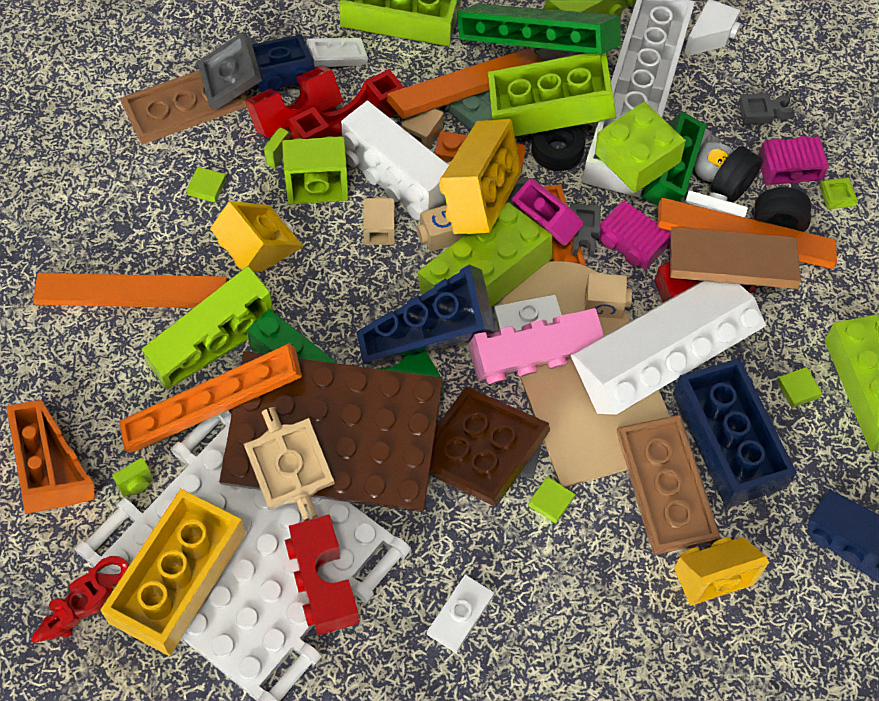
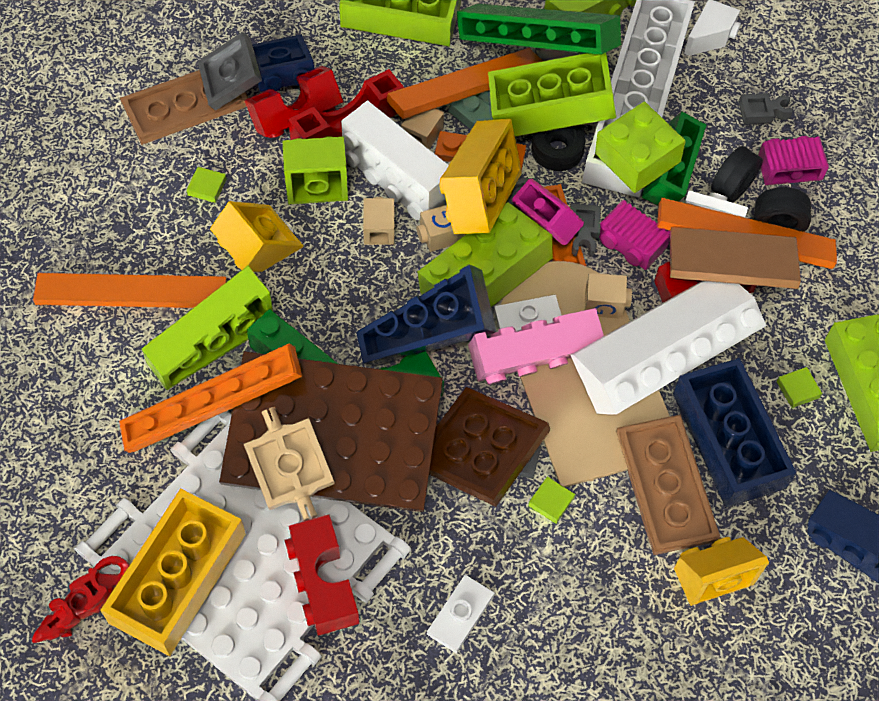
(45, 463): orange wedge -> none
(133, 478): lime plate -> none
(274, 148): lime tile -> none
(337, 52): white plate -> none
(710, 156): light grey piece -> none
(838, 193): lime tile -> none

